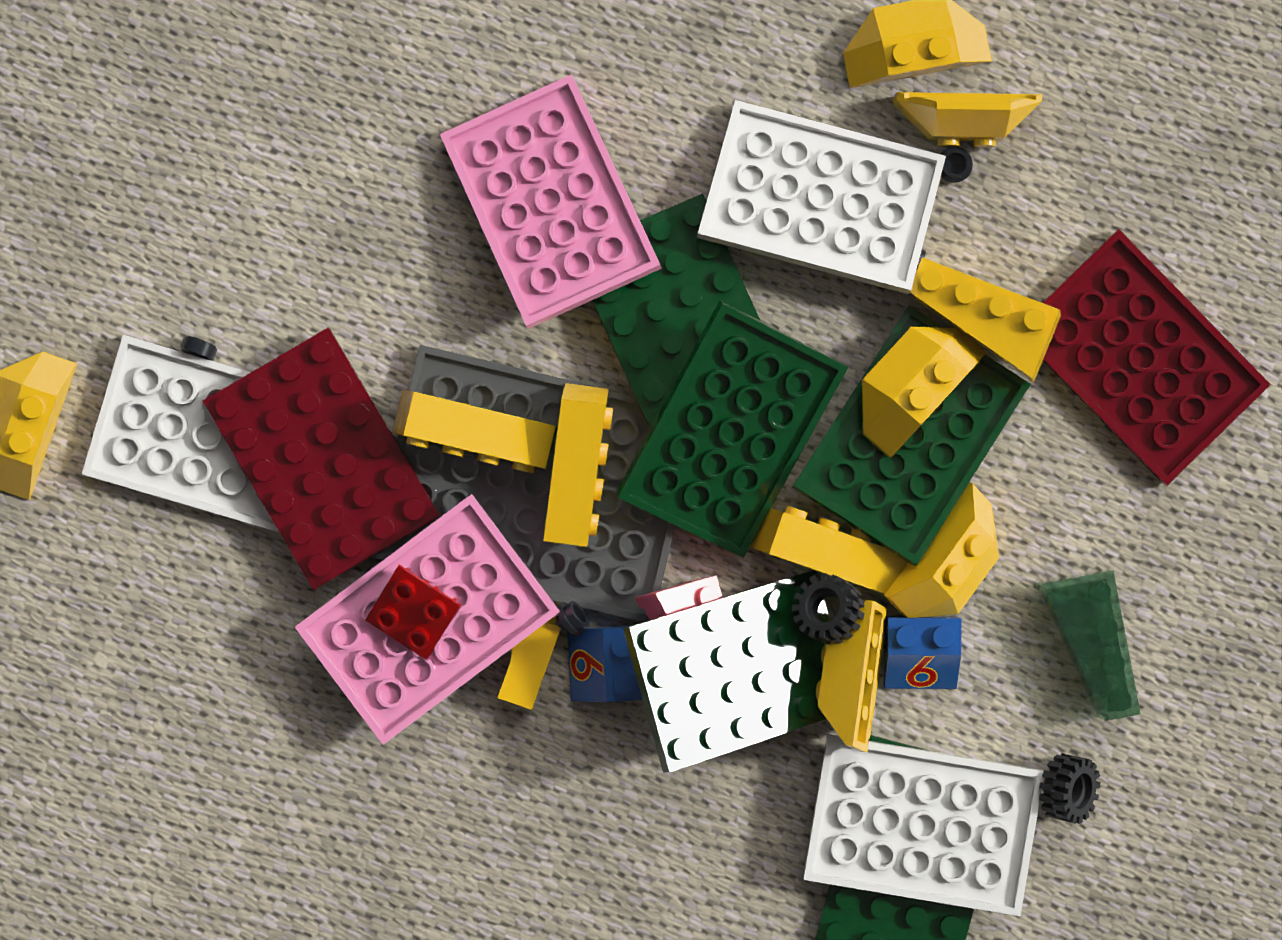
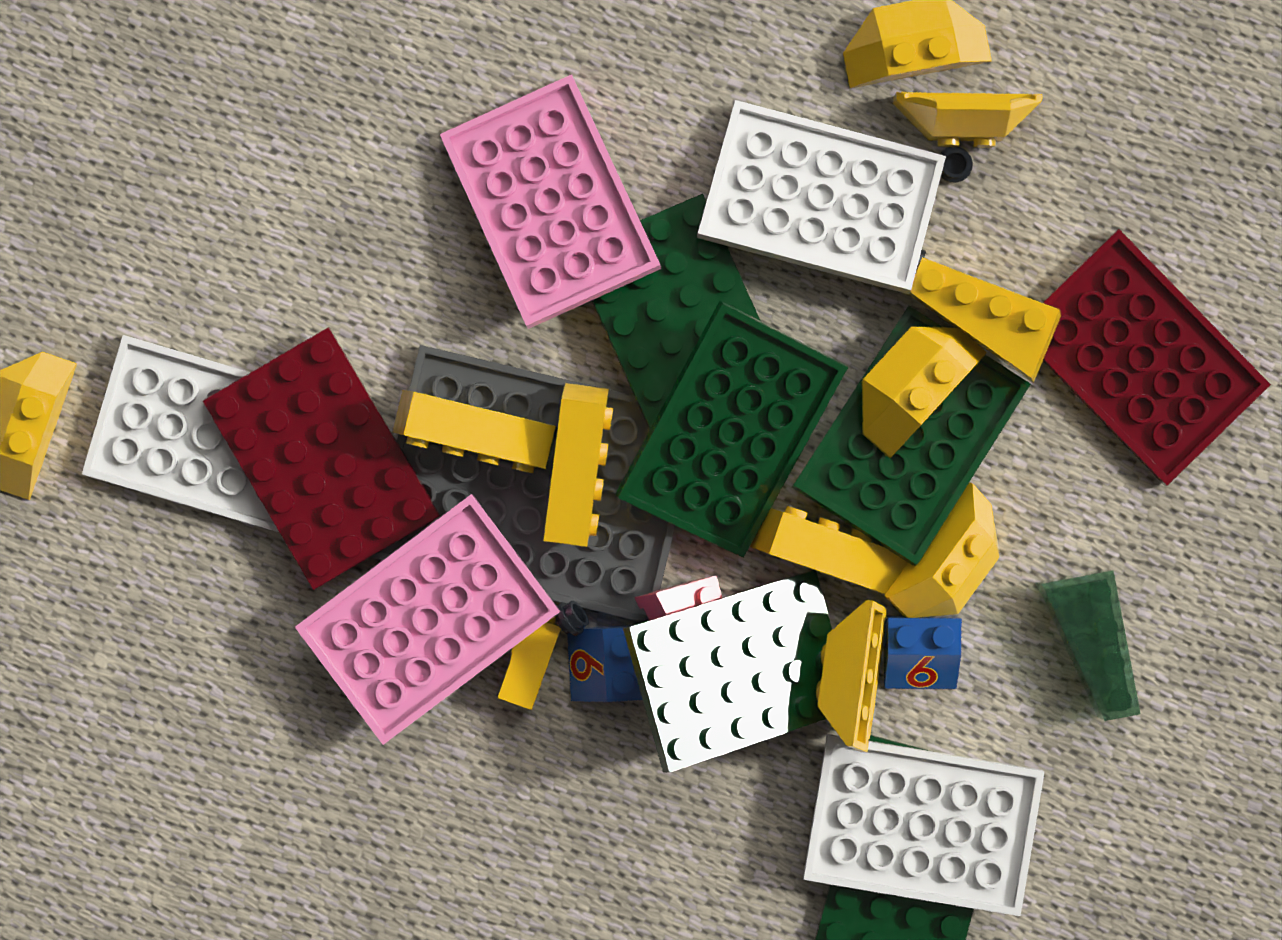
(198, 348): black tile -> none
(413, 612): red hinge -> none
(844, 620): black tyre -> none
(1069, 788): black tyre -> none

